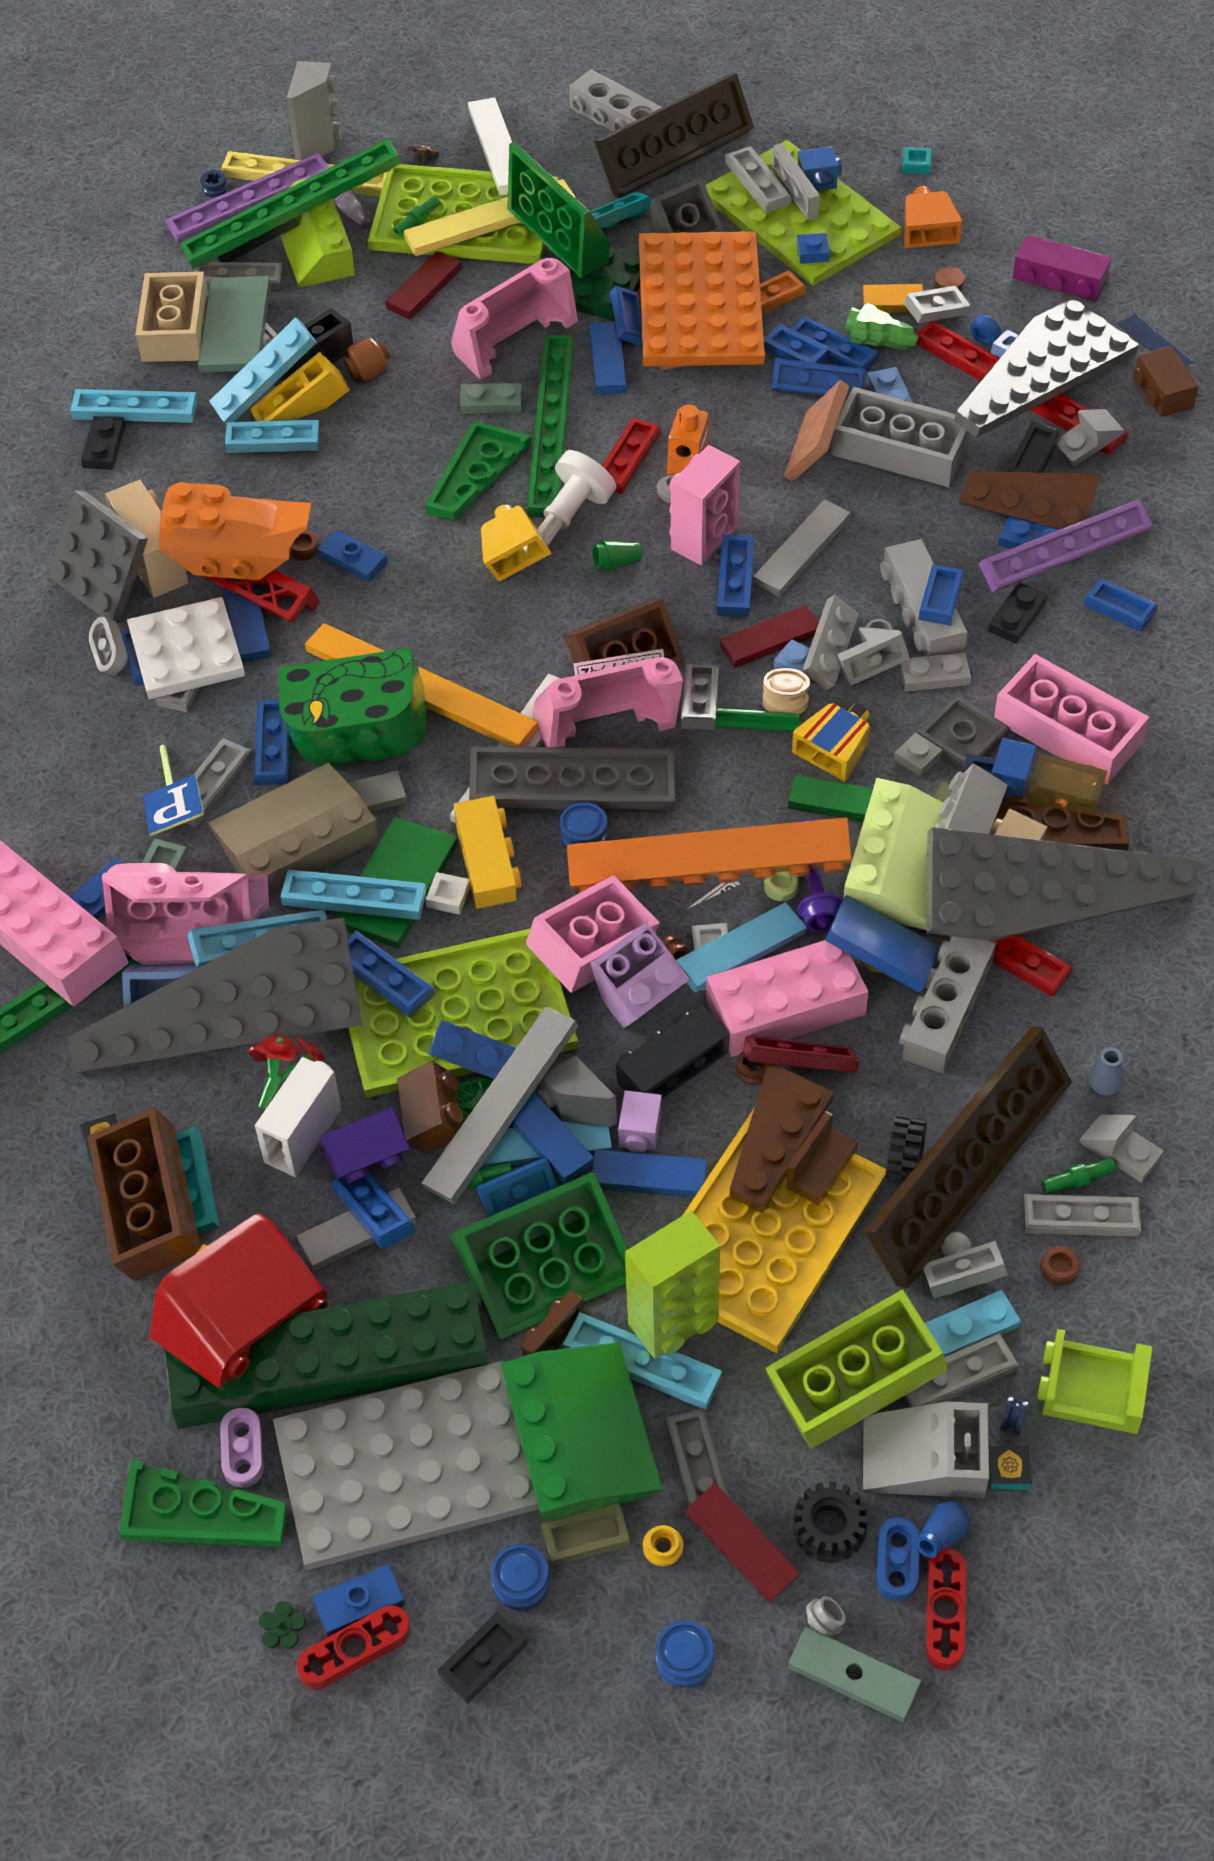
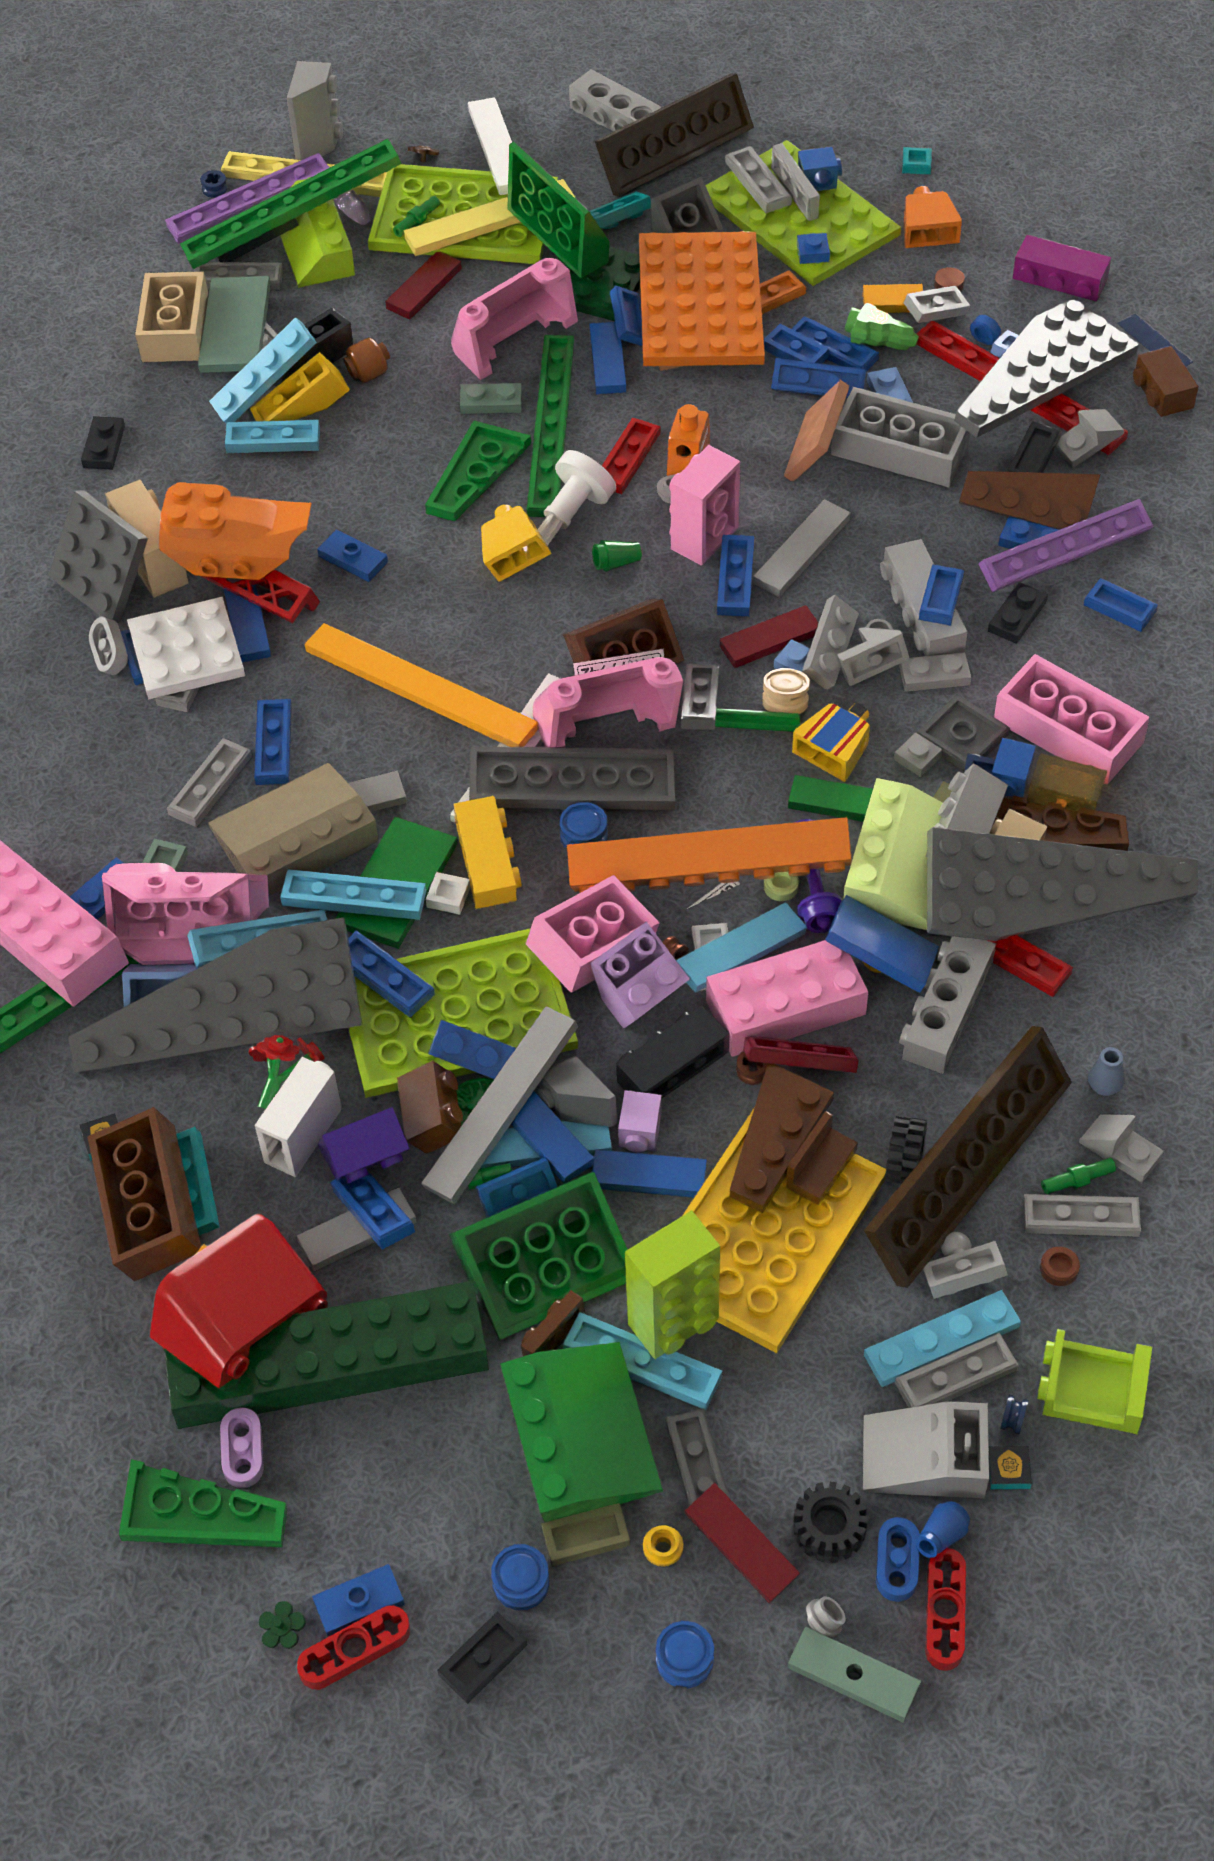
(134, 405): medium azure plate -> none
(174, 802): blue piece -> none
(305, 546): copper tile -> none
(354, 707): green brick -> none
(404, 1465): light grey plate -> none
(857, 1369): lime brick -> none

